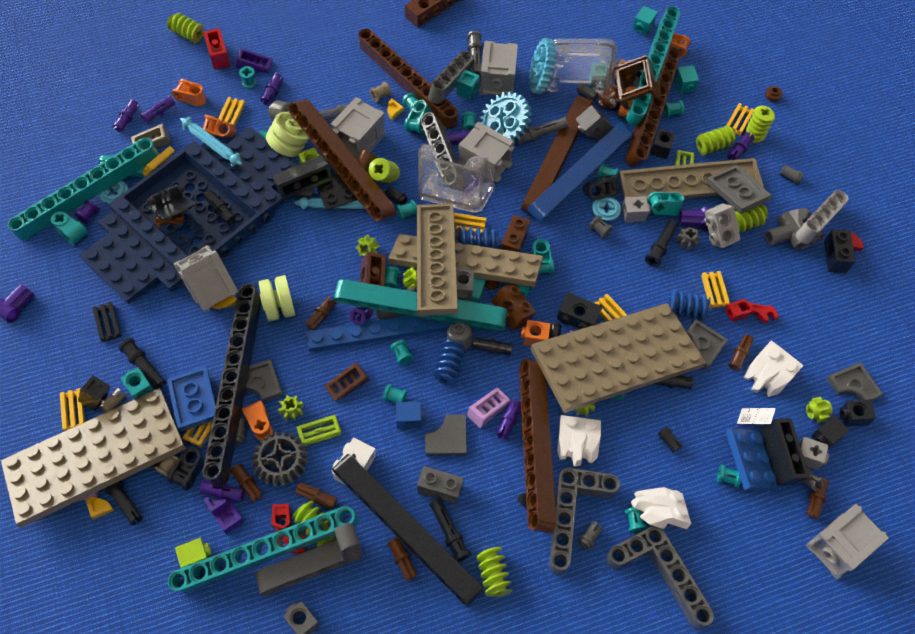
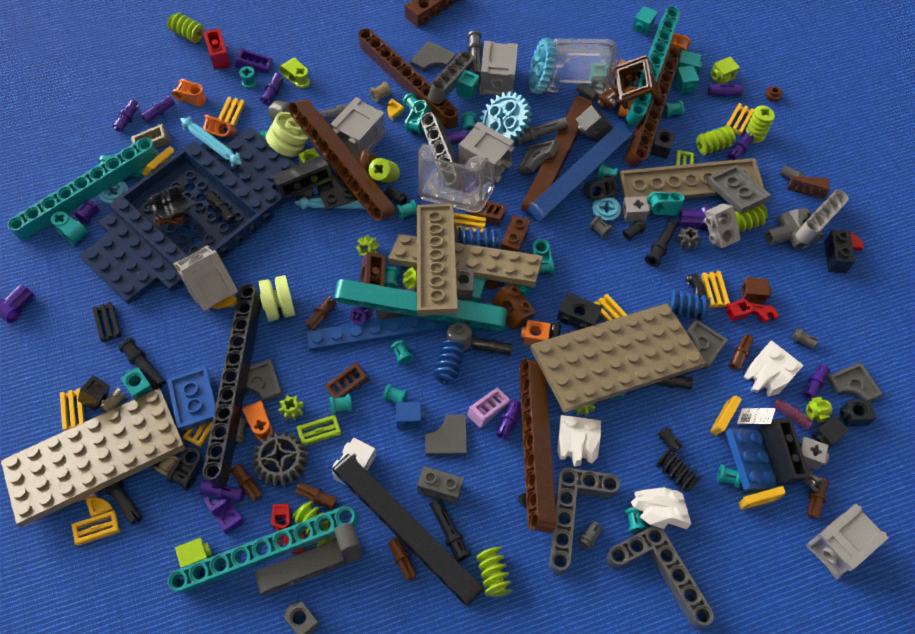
(98, 535): none -> yellow tile
(295, 73): none -> lime piece
(340, 404): none -> teal bush
(431, 56): none -> dark grey tile
(500, 209): none -> reddish brown slope
(536, 155): none -> dark grey tile
(637, 227): none -> black pin
(678, 471): none -> black piece
(689, 59): none -> teal brick
(697, 283): none -> black arm
(724, 70): none -> lime brick
(725, 89): none -> dark purple pin
(725, 415): none -> yellow tile
(756, 290): none -> reddish brown brick
(762, 498): none -> yellow tile
(793, 413): none -> clear pink pin
(804, 338): none -> dark grey pin
(810, 186): none -> reddish brown slope
(816, 382): none -> dark purple pin

